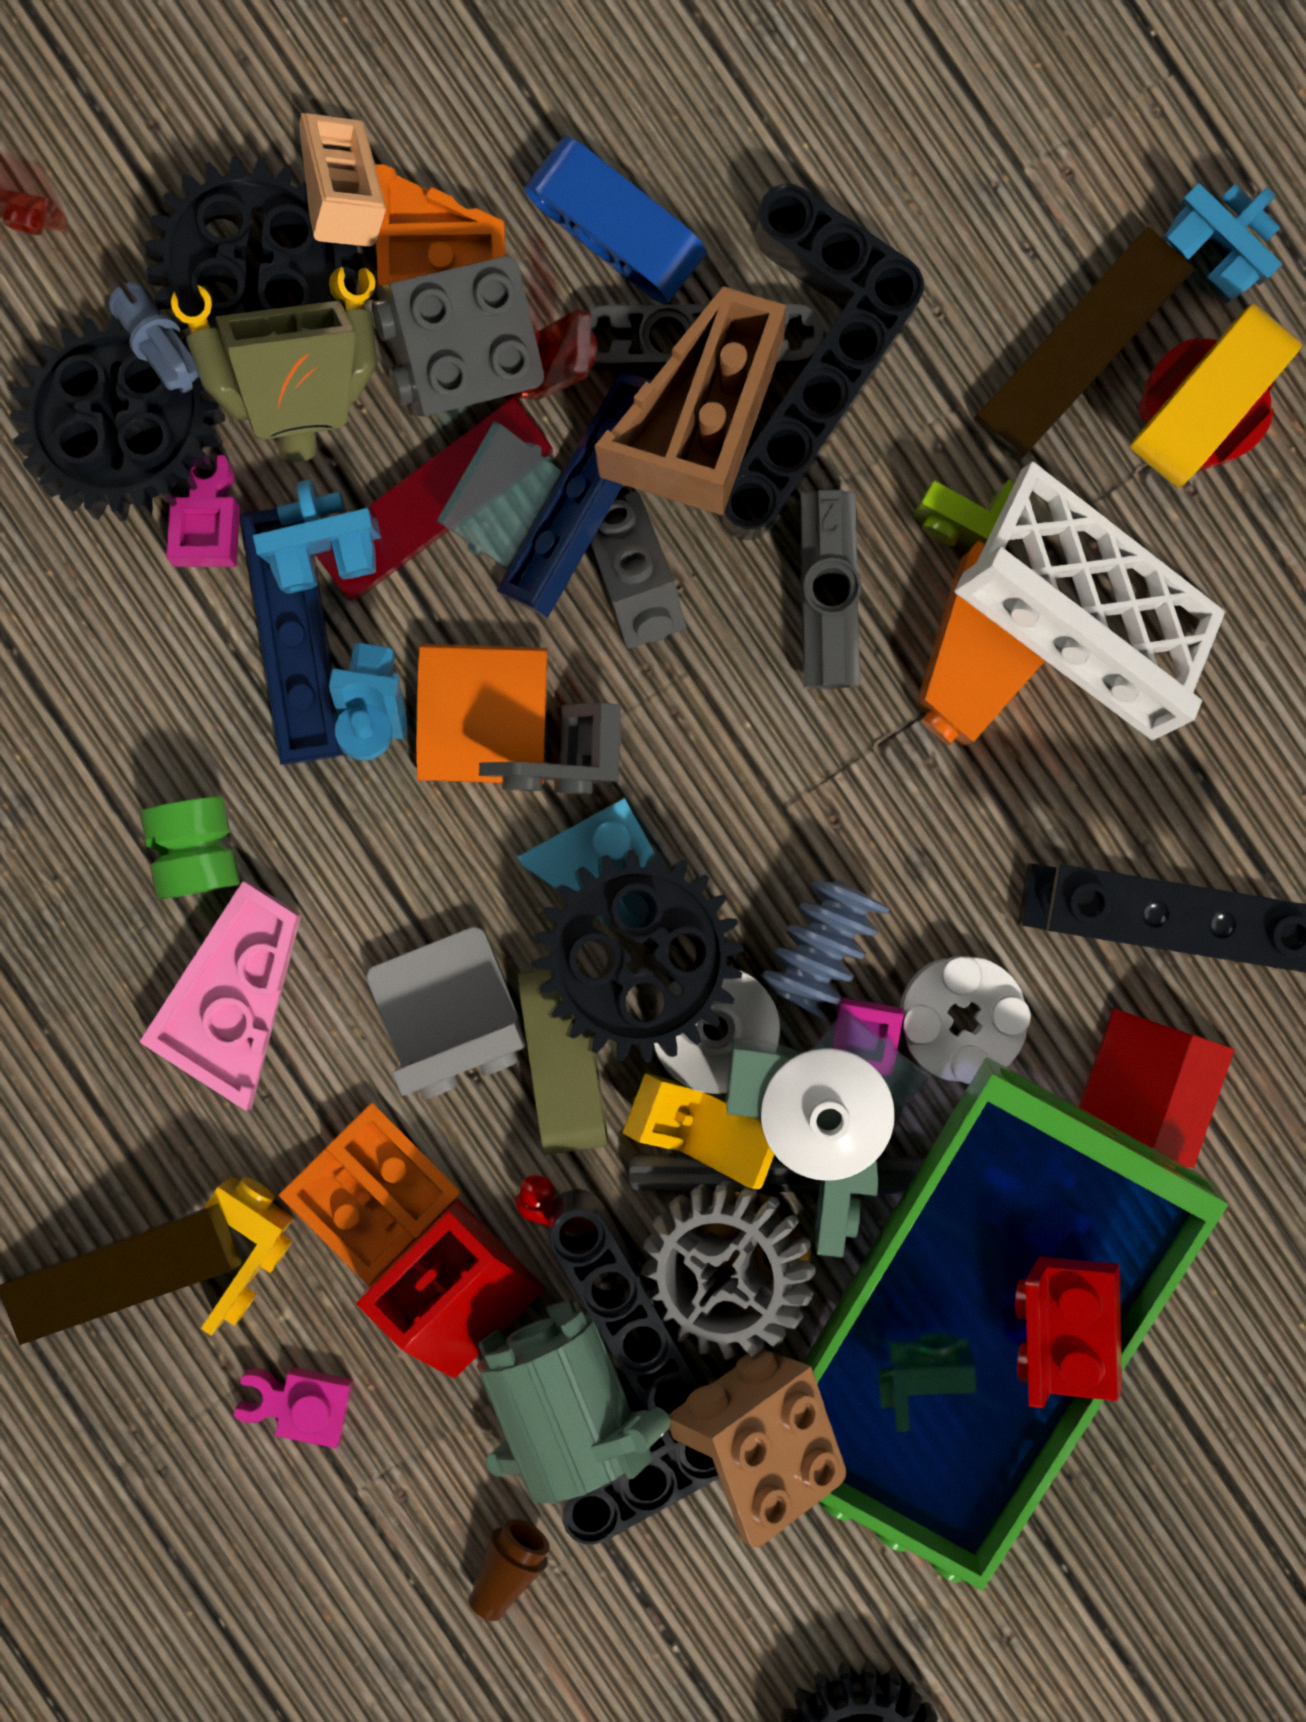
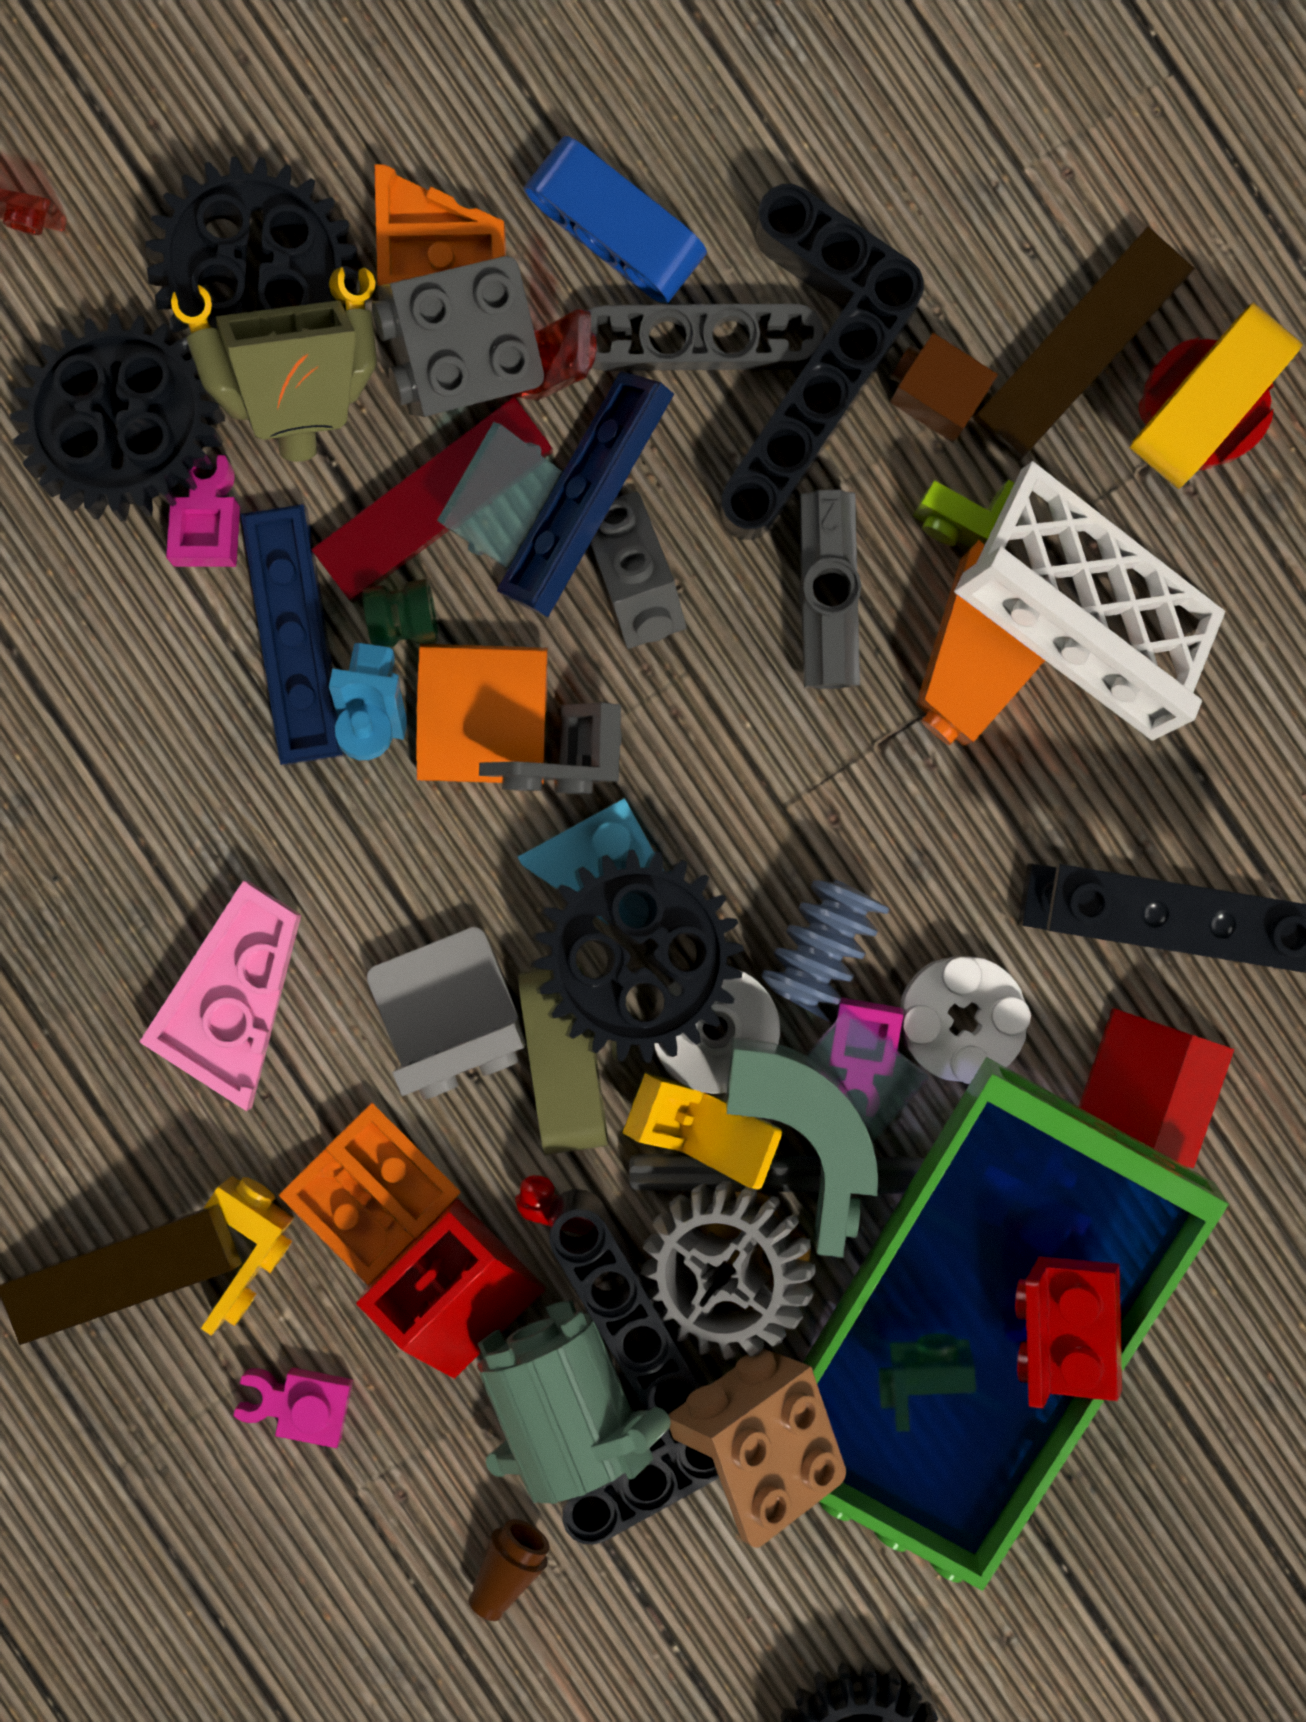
(154, 337): sand blue axle -> none
(189, 847): bright green wheel -> none
(291, 547): dark azure hips -> none
(341, 185): light nougat slope -> none
(415, 614): none -> clear green wheel
(701, 408): medium nougat wedge -> none
(820, 1082): white dish -> none
(940, 386): none -> reddish brown brick
(1246, 257): dark azure hips -> none

